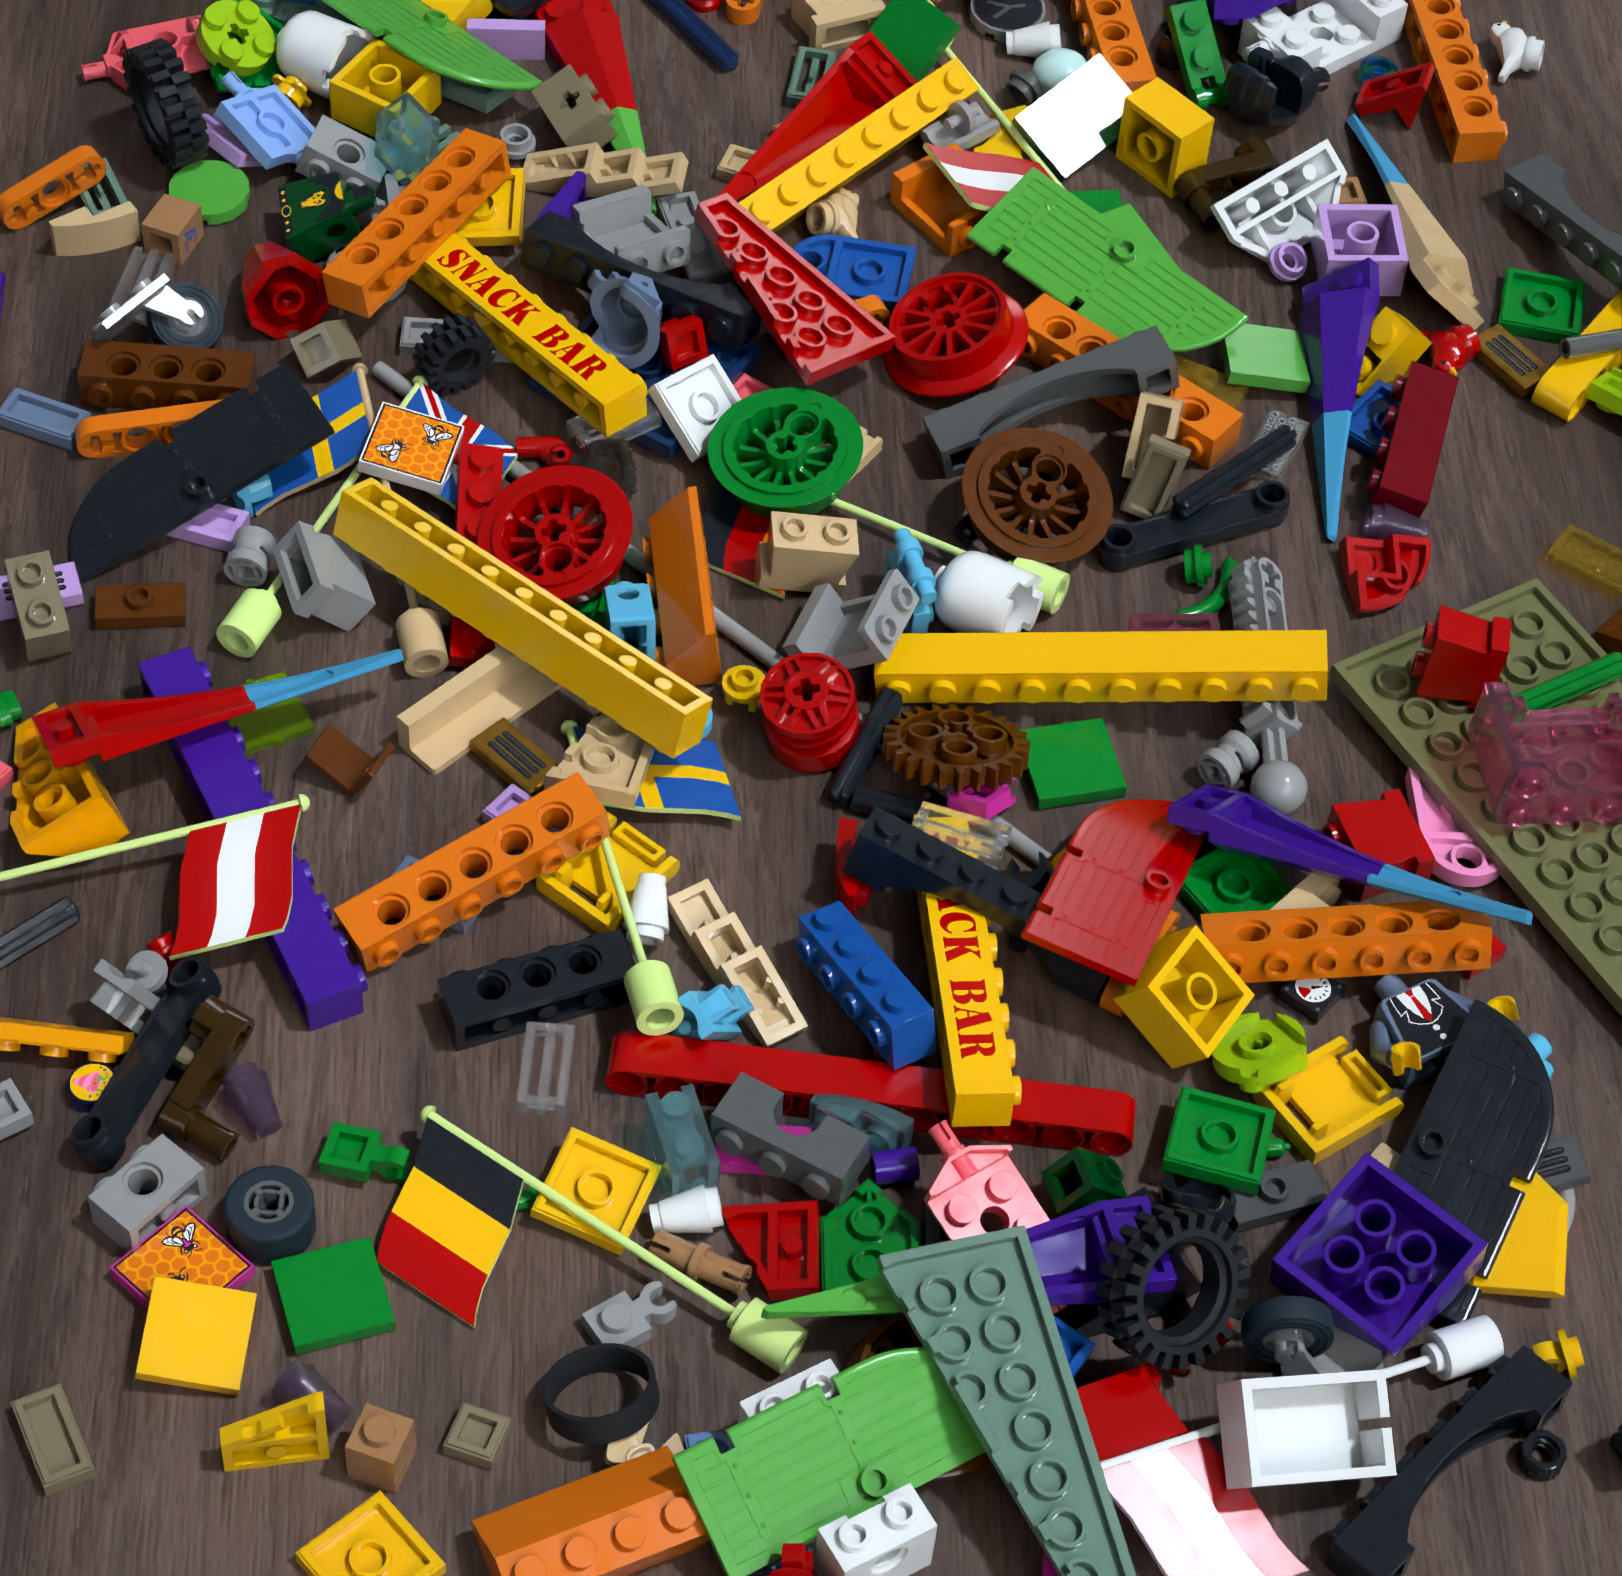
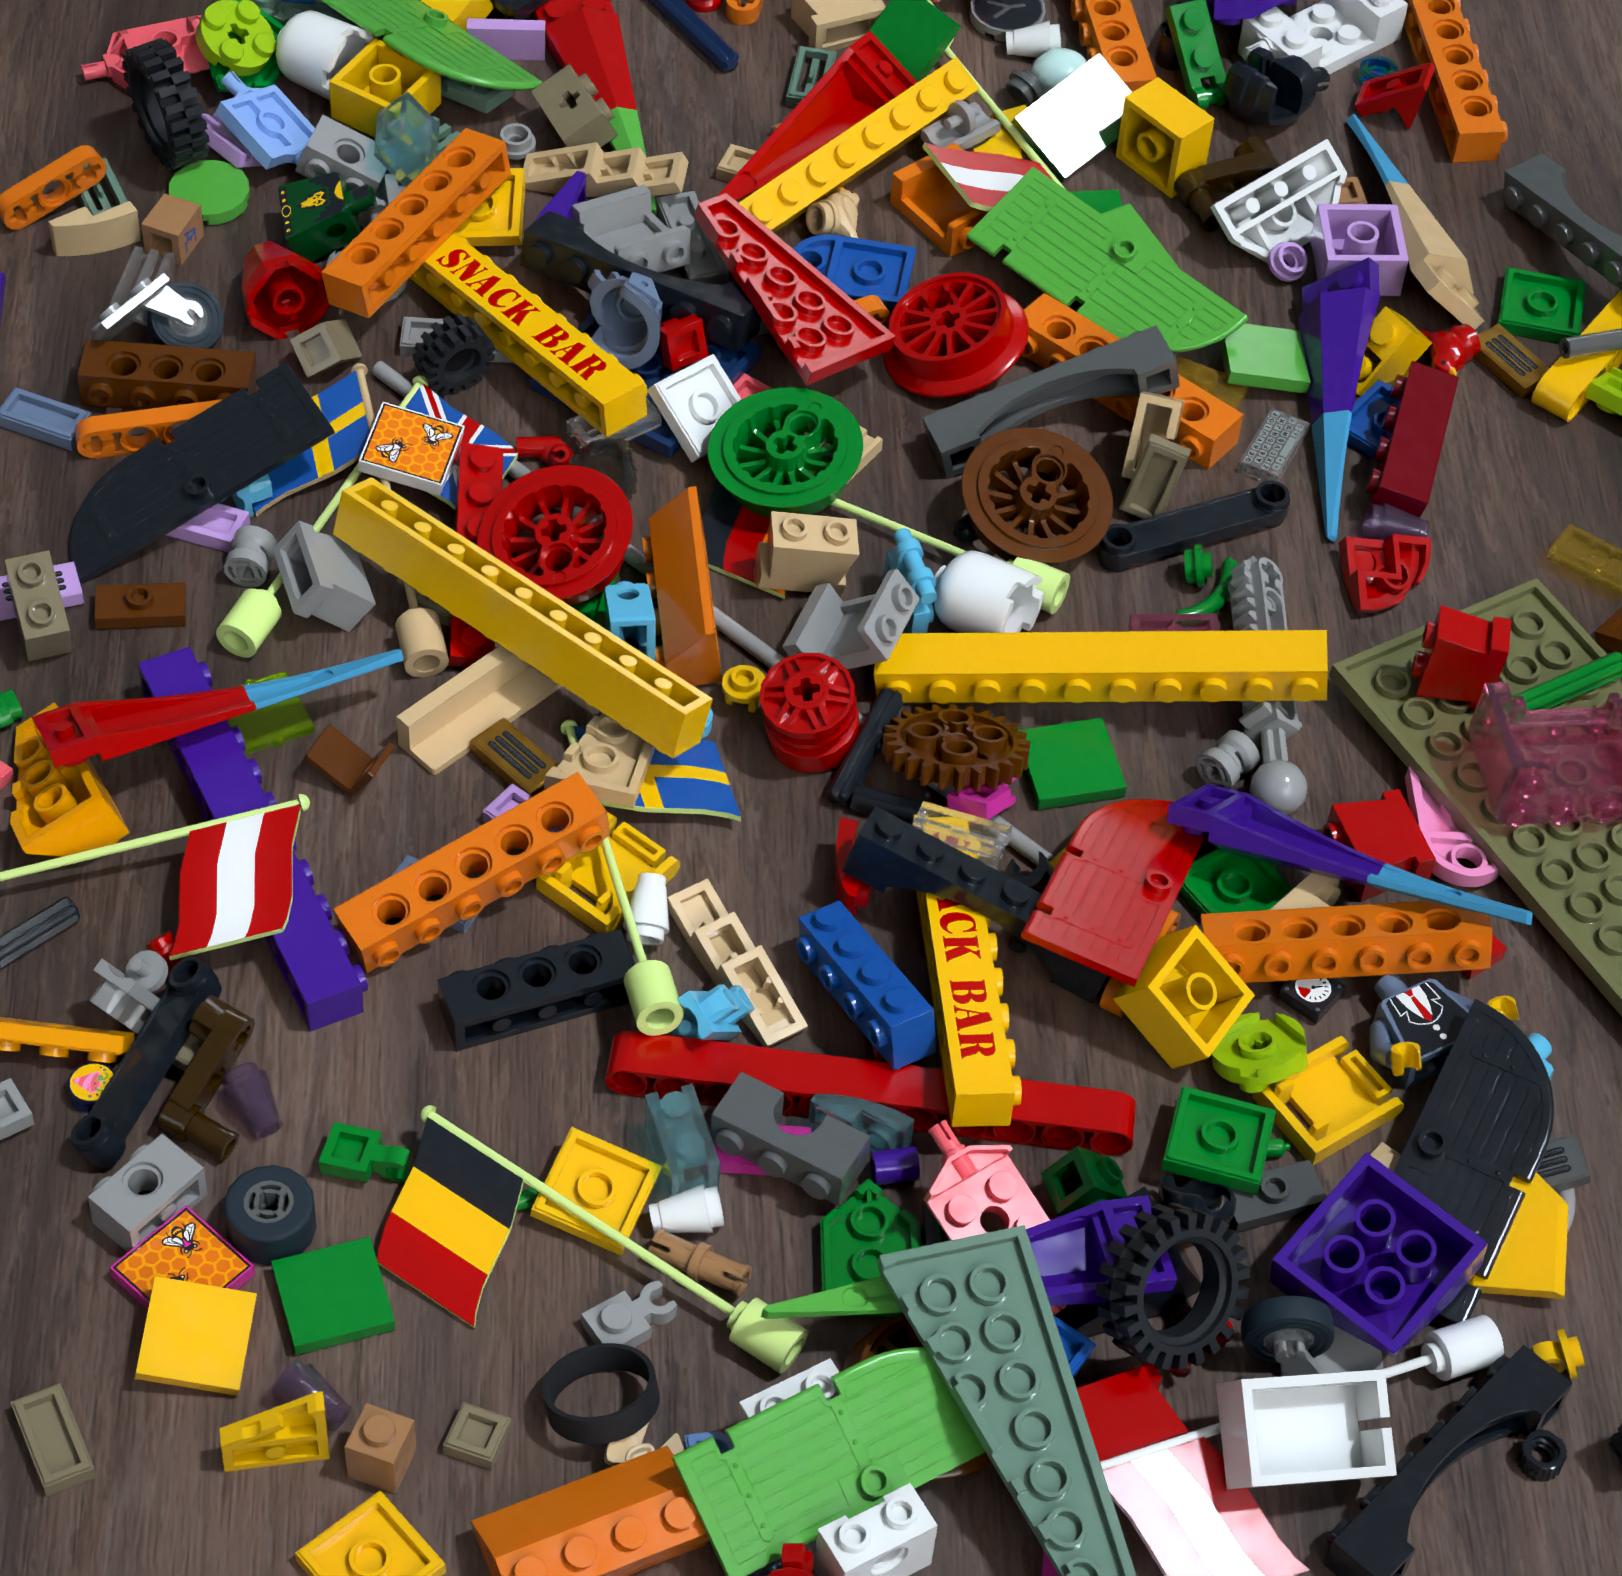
(293, 89): yellow plate -> none
(542, 1101): clear tile -> none
(779, 1245): red wing -> none
(1233, 471): black axle -> none
(1515, 49): white animal -> none

